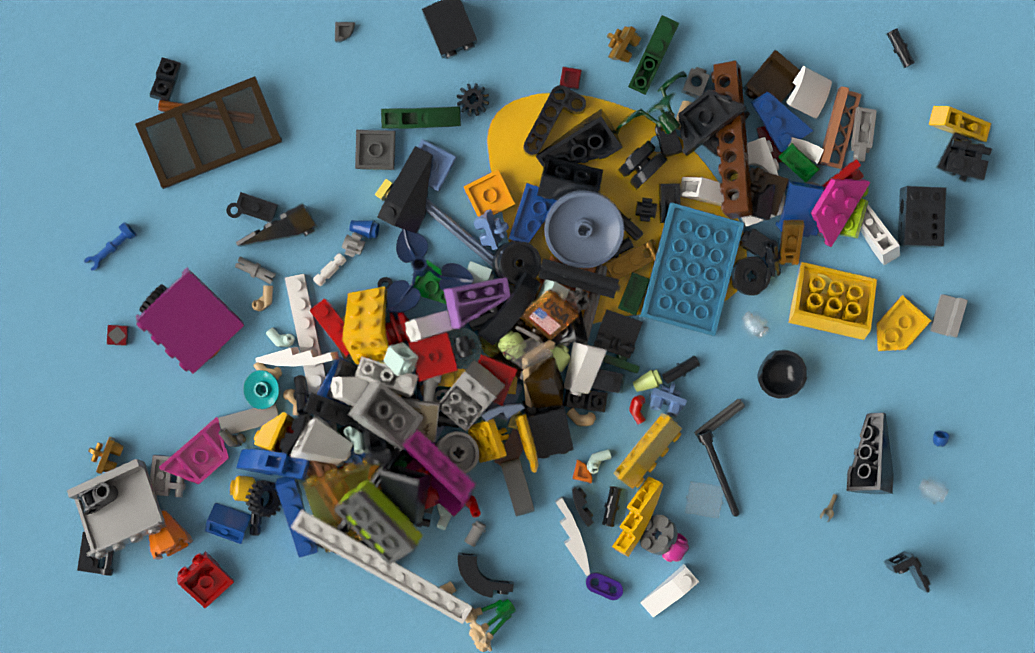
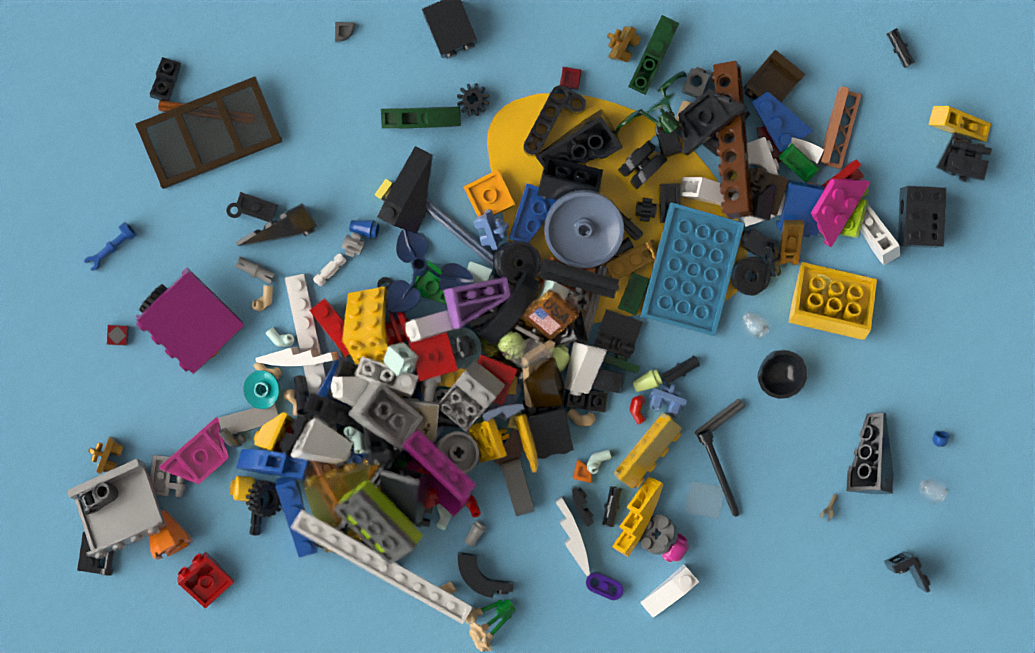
(227, 523): blue panel -> none
(375, 150): dark grey plate -> none
(441, 164): medium blue plate -> none
(810, 92): white slope -> none
(863, 132): light grey hinge -> none
(900, 326): yellow tile -> none
(948, 316): light grey panel -> none

